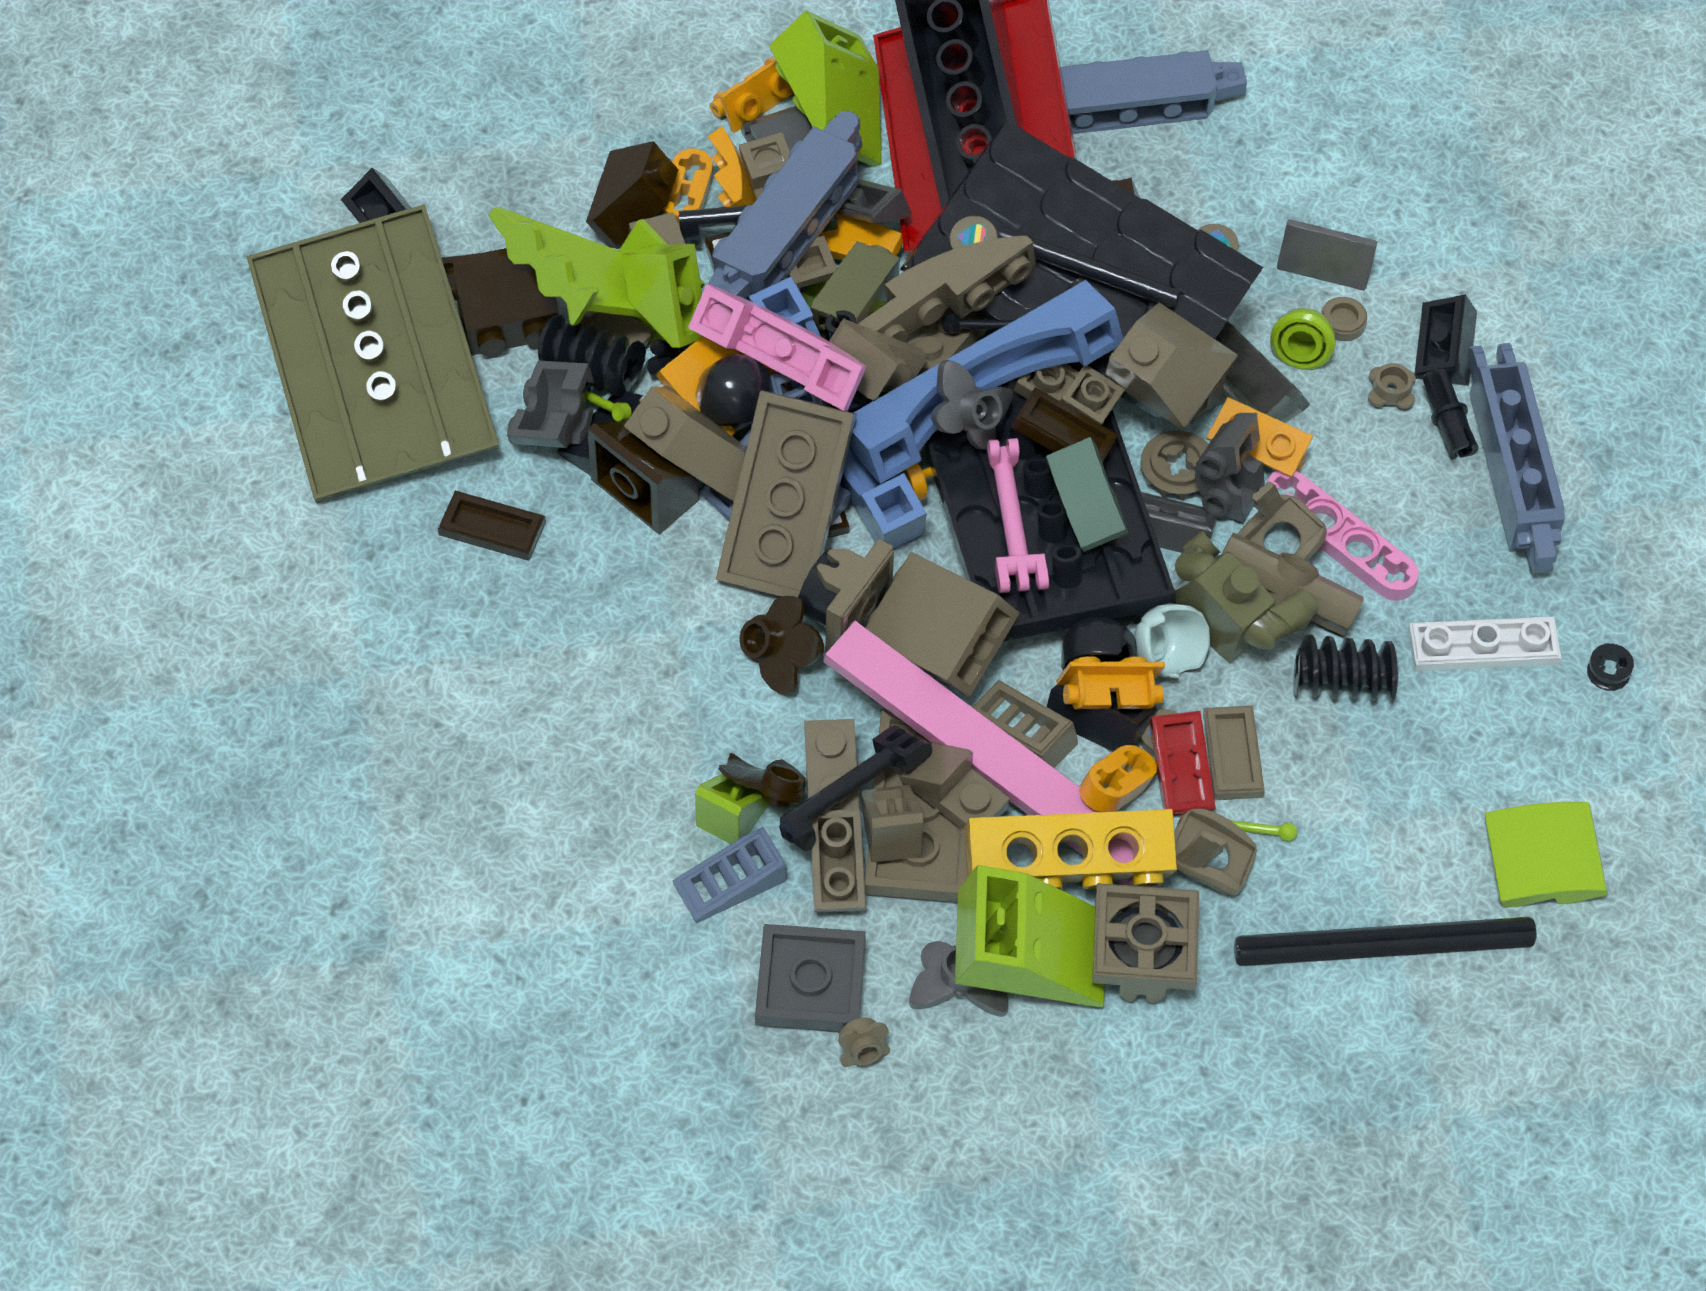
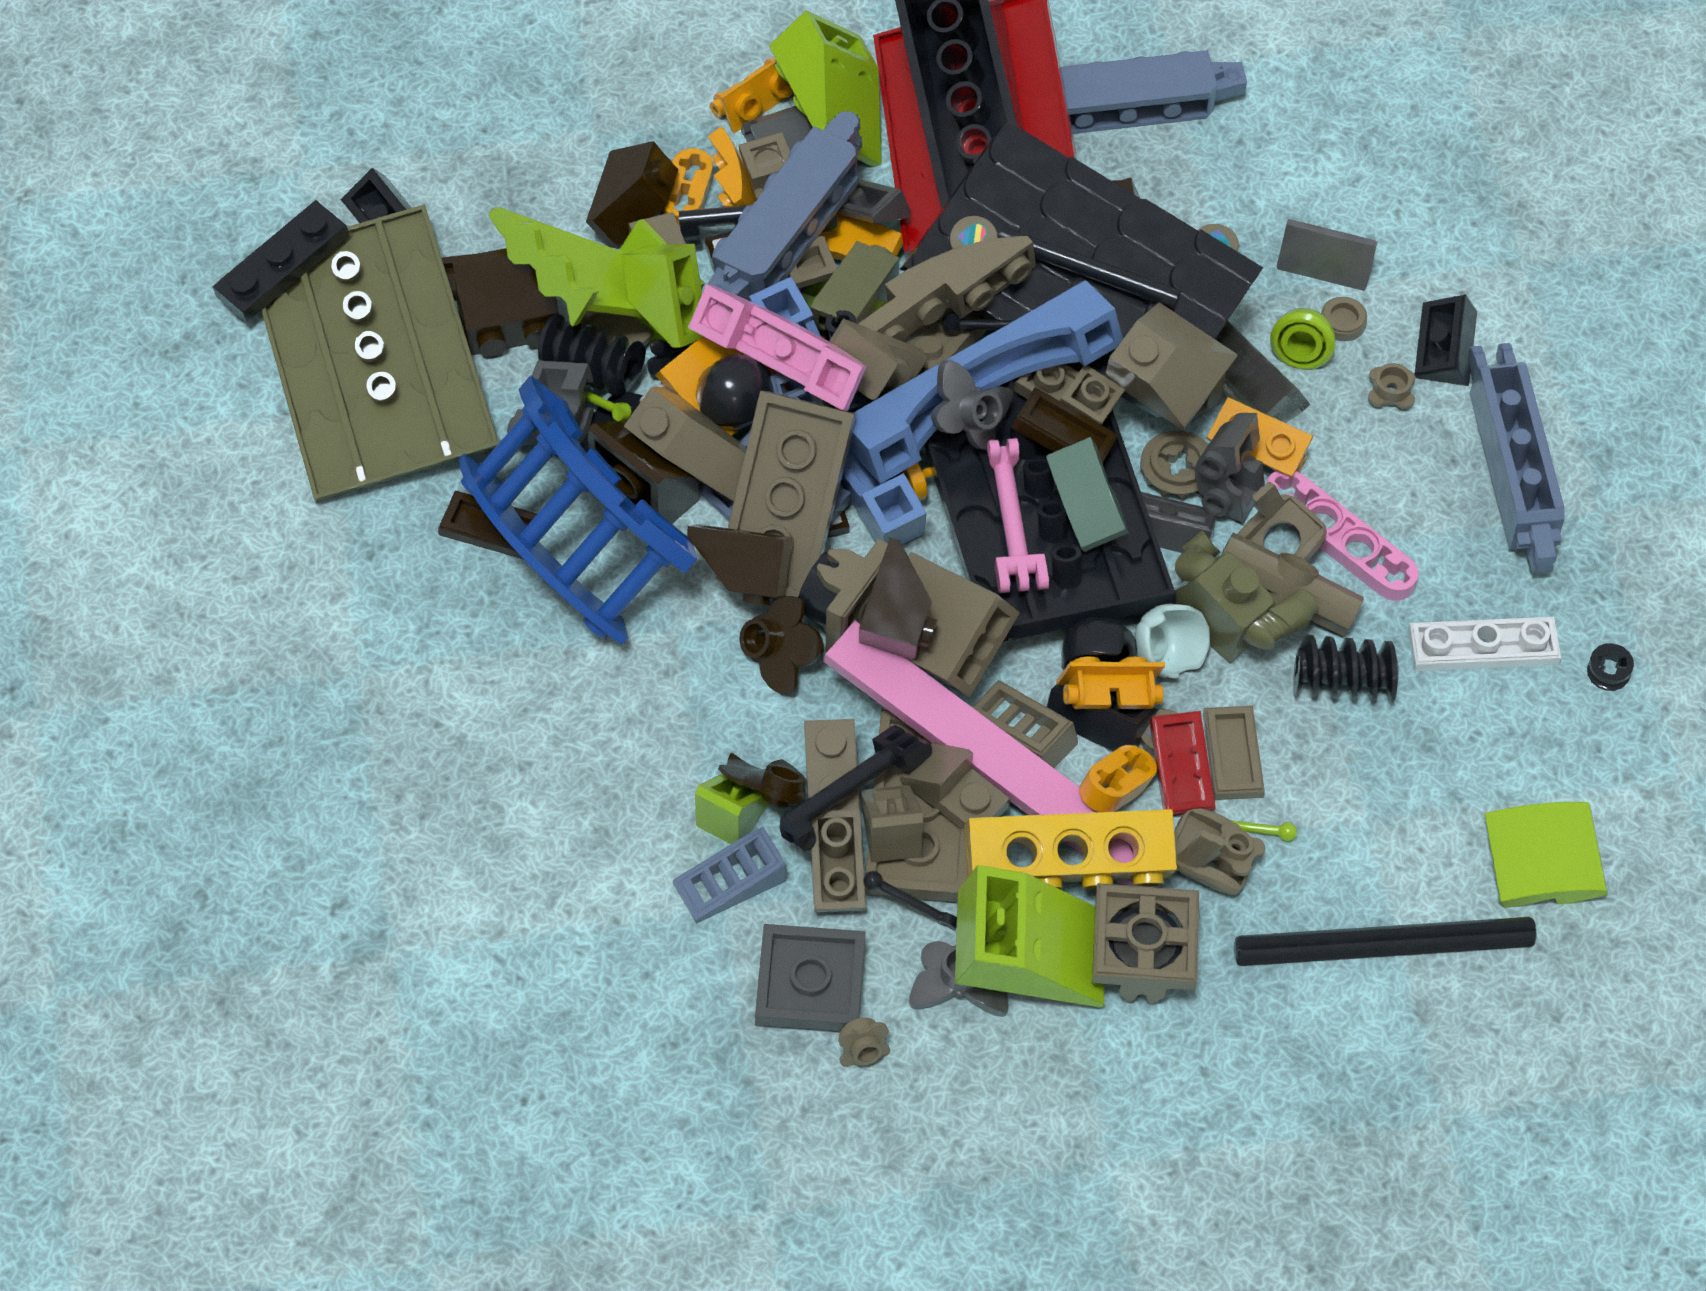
(281, 261): none -> black plate
(586, 473): none -> blue fence
(745, 560): none -> dark brown slope
(874, 881): none -> black hinge
(898, 607): none -> dark brown slope
(1234, 861): none -> dark tan plate
(1449, 414): black axle -> none

